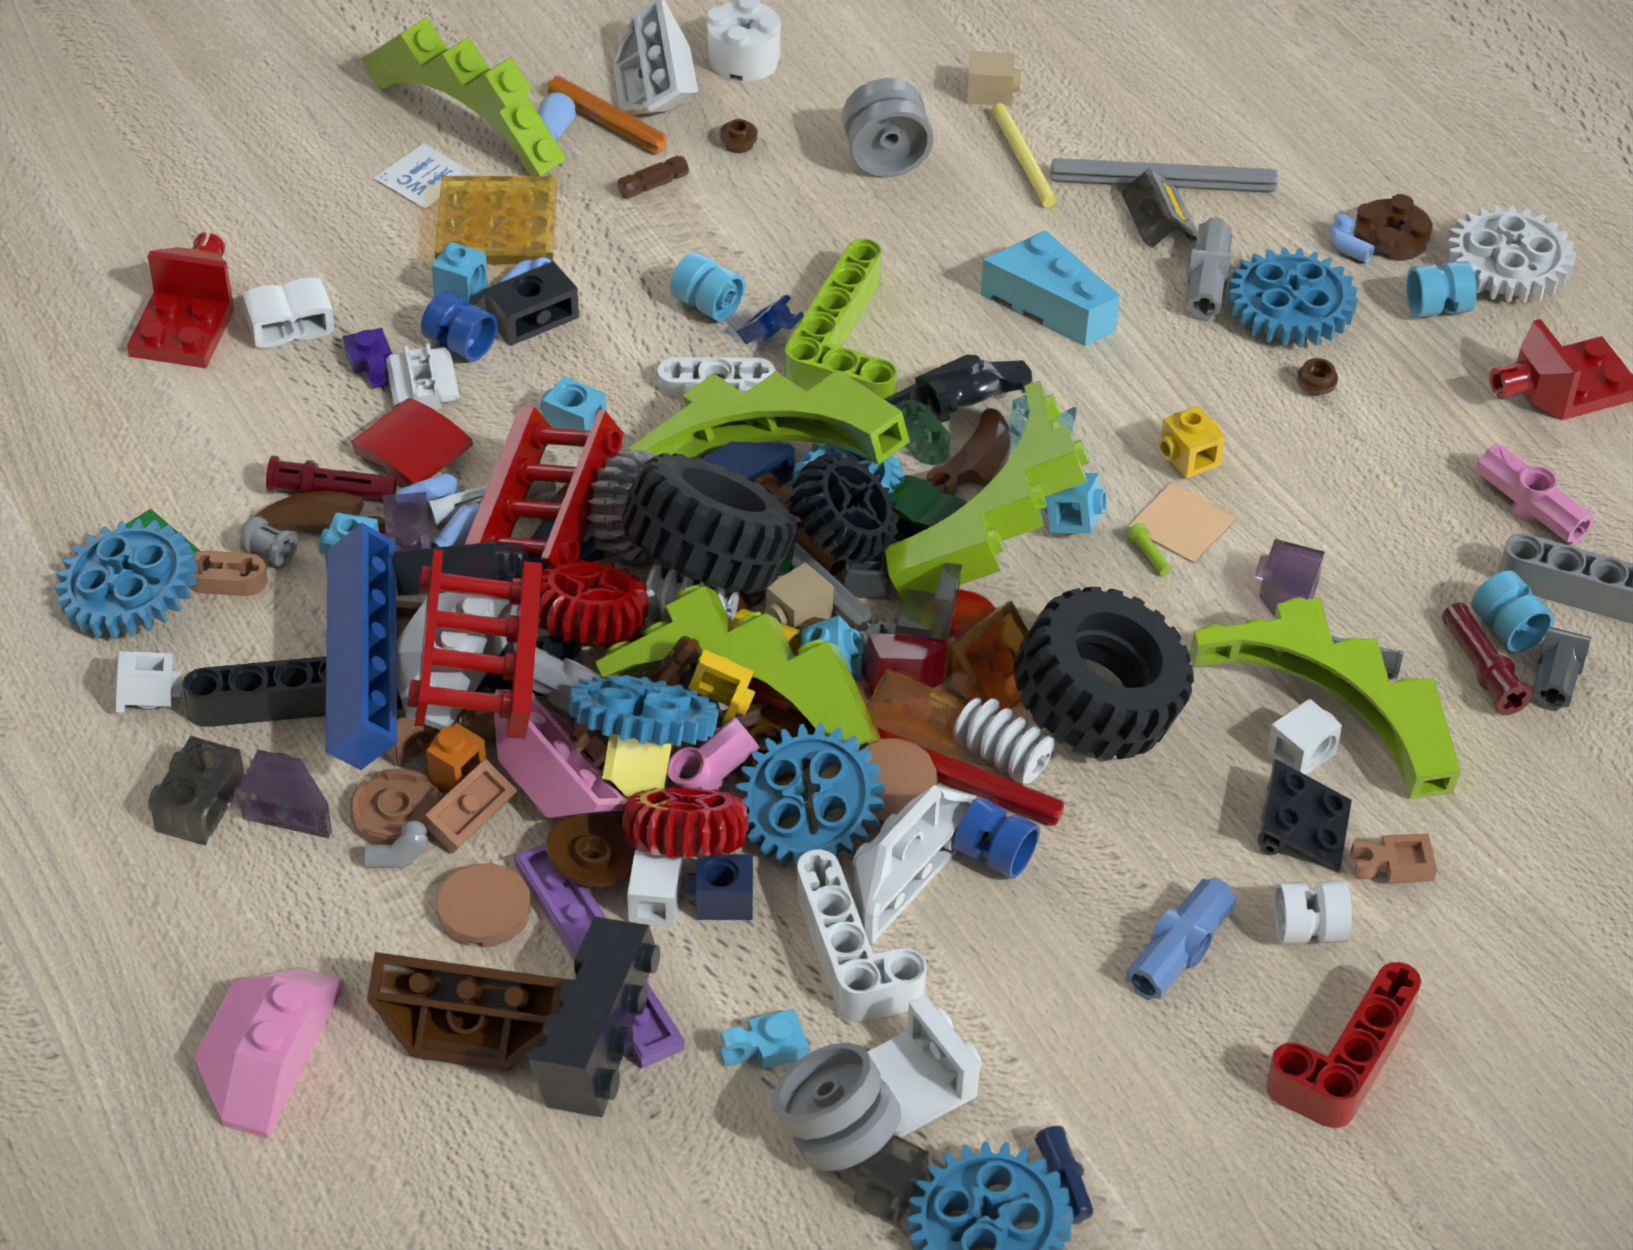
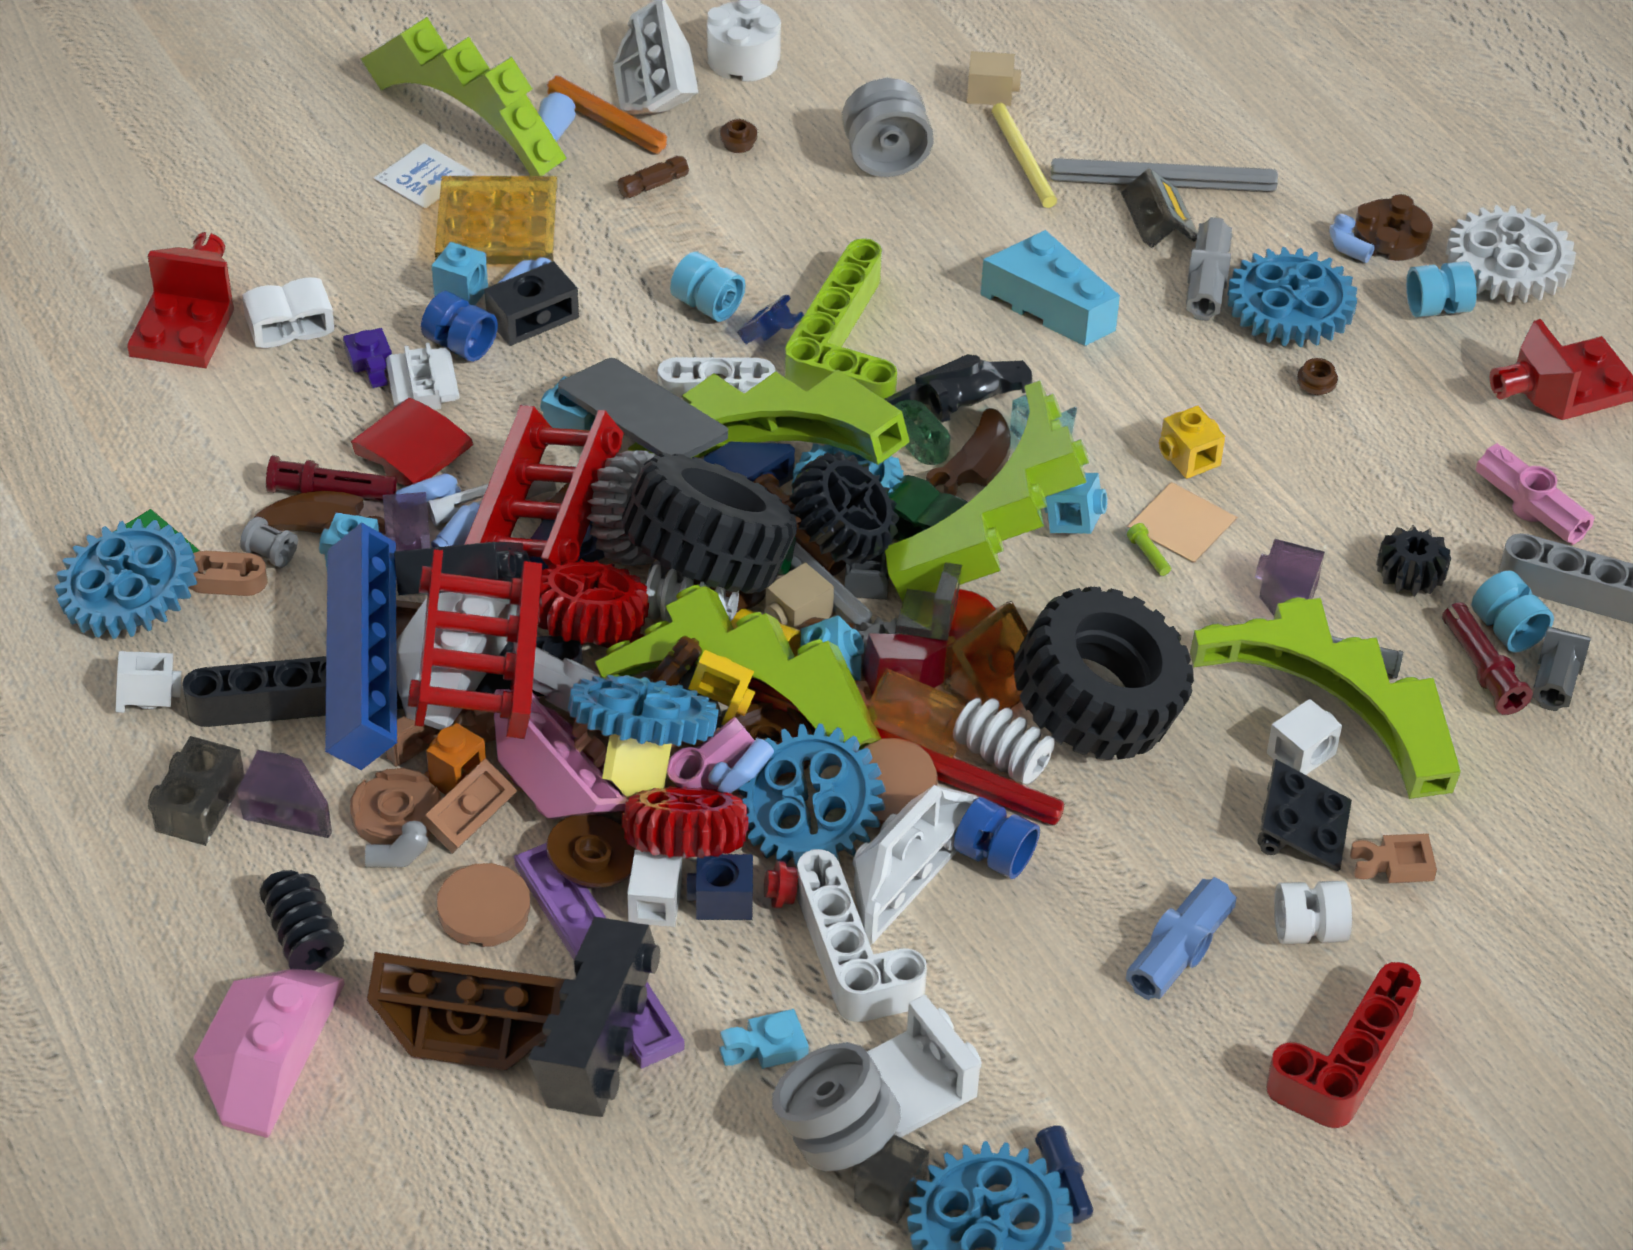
(301, 919): none -> black piece
(643, 409): none -> dark grey piece
(744, 770): none -> light blue arm
(781, 884): none -> red plate
(1413, 560): none -> black gear

